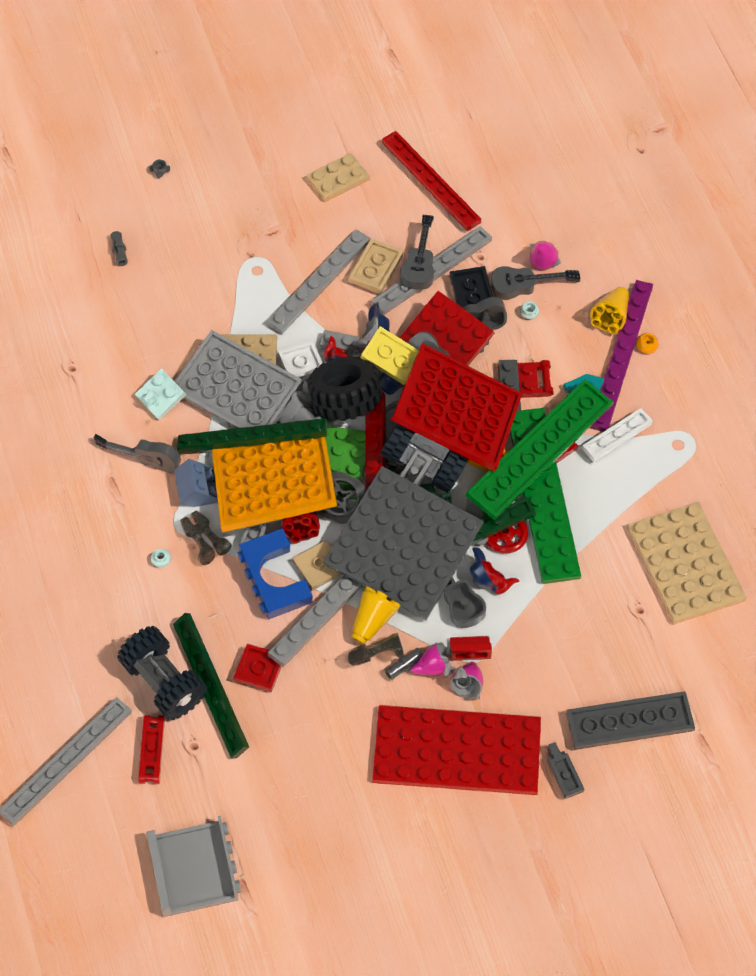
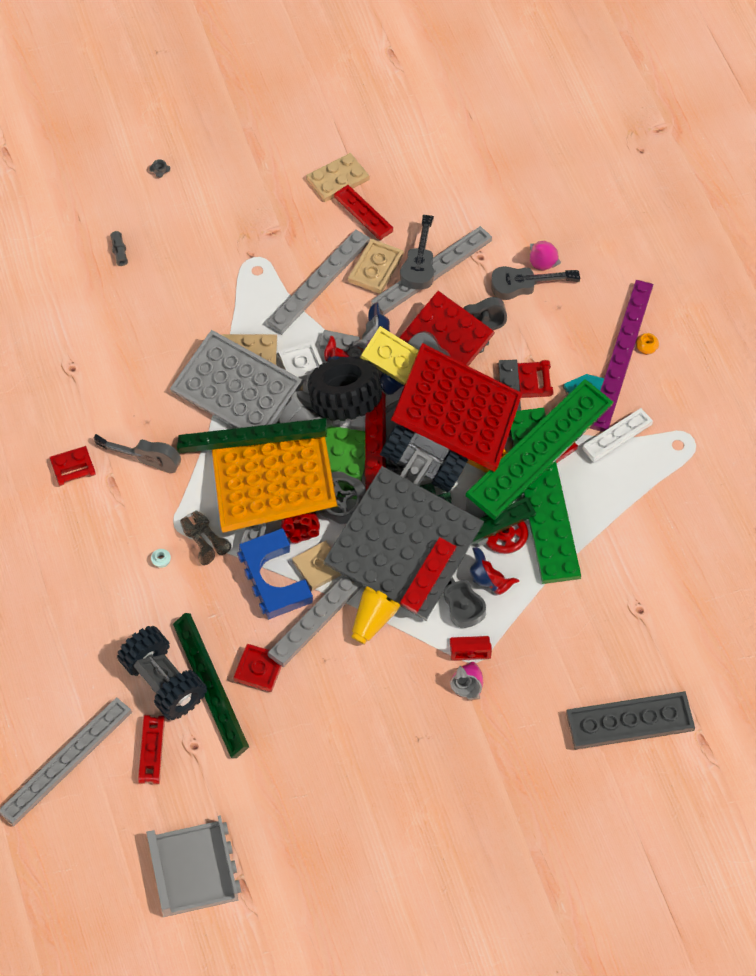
(72, 461): none -> red plate
(160, 394): light aqua hinge -> none
(196, 483): sand blue slope -> none
(363, 654): clear smoke piece -> none
(364, 212): none -> red plate
(403, 664): dark grey pin -> none
(428, 575): none -> red plate
(431, 181): red plate -> none
(434, 661): dark pink hat -> none
(457, 750): red plate -> none
(470, 285): black plate -> none
(529, 306): light aqua plate -> none
(564, 772): dark grey hinge -> none
(611, 311): yellow cone -> none
(686, 563): tan plate -> none

